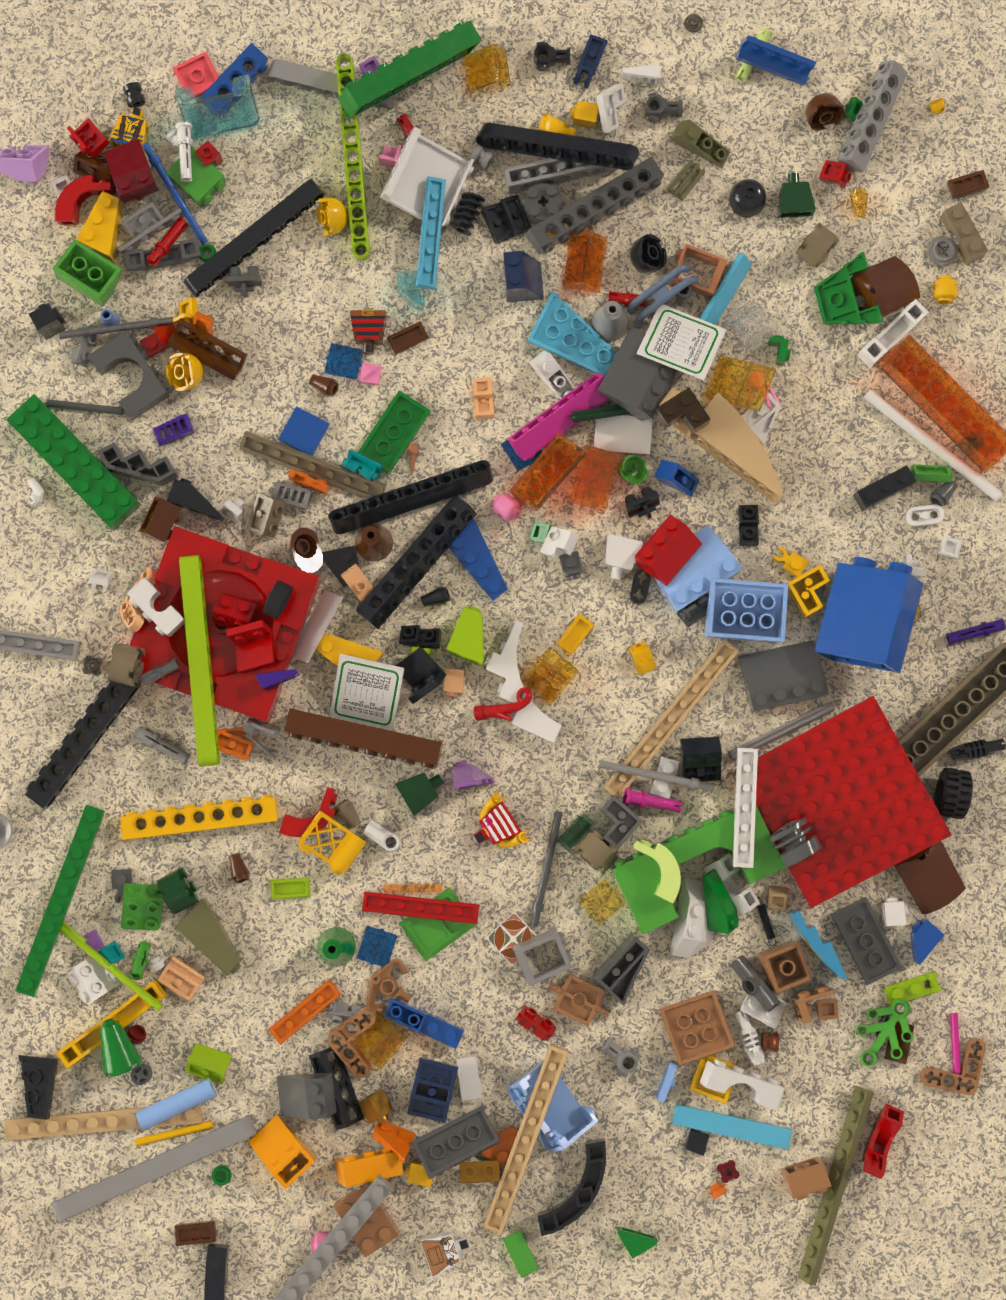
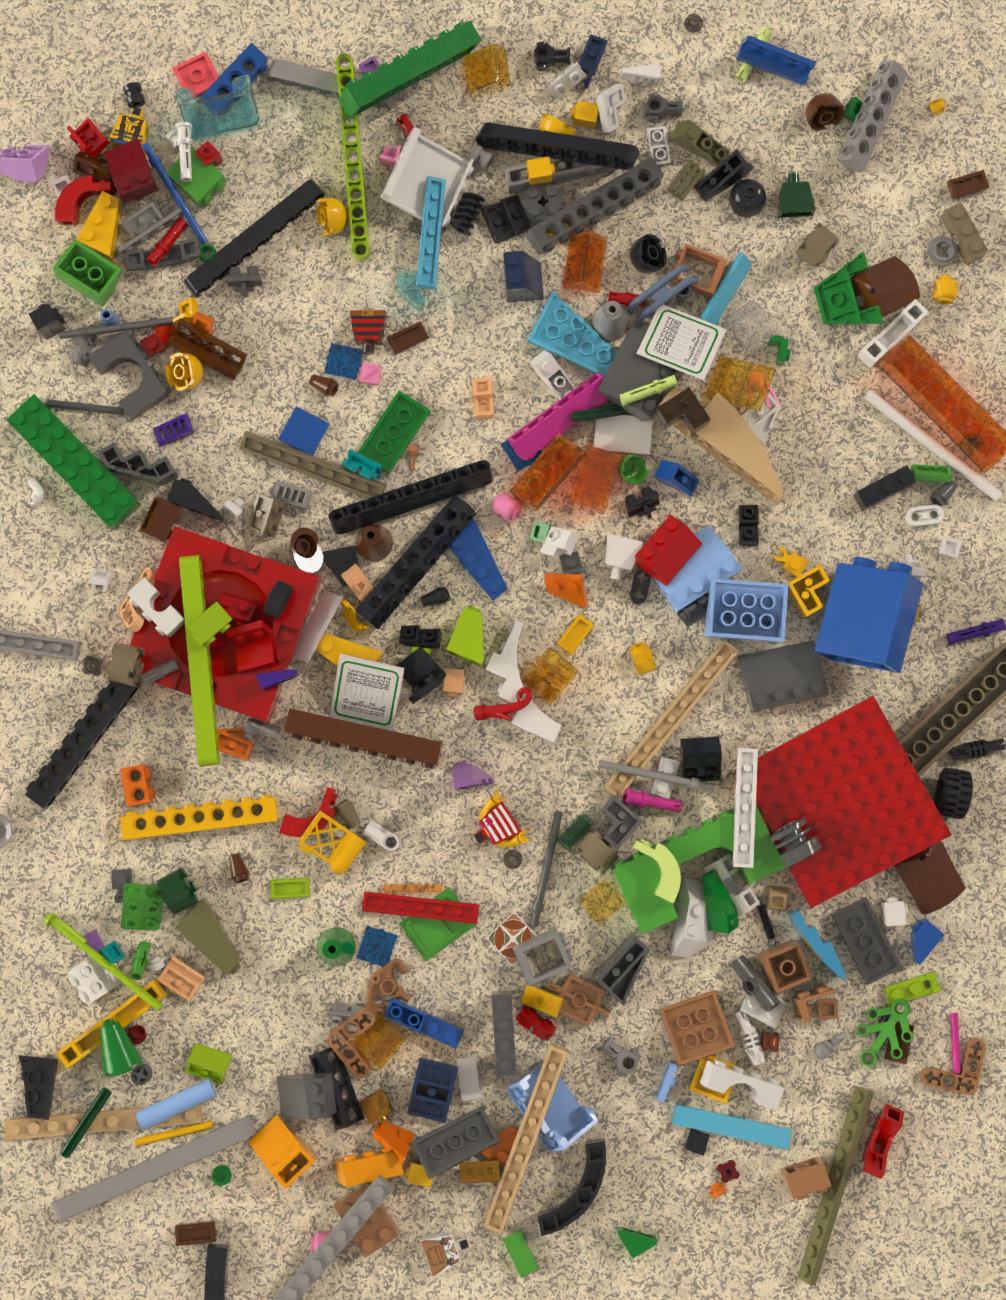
(60, 901): green plate -> none
(85, 1122): none -> dark green axle
(131, 787): none -> orange brick
(141, 734): light grey pin -> none
(209, 624): none -> lime brick
(304, 480): orange wing -> none
(305, 1011): orange tile -> none
(351, 616): none -> yellow piece
(419, 791): dark green torso -> none
(503, 1033): none -> dark grey arch
(512, 865): none -> clear smoke plate
(540, 170): none -> yellow brick
(542, 1000): none -> yellow plate
(567, 81): none -> white hinge
(567, 587): none -> orange wing
(656, 387): none -> yellowish green pin
(658, 144): none -> white slope
(725, 175): none -> black slope
(786, 728): light grey axle -> none
(823, 1049): none -> light grey bar
(836, 173): red bracket -> none
(859, 201): clear yellow cone -> none

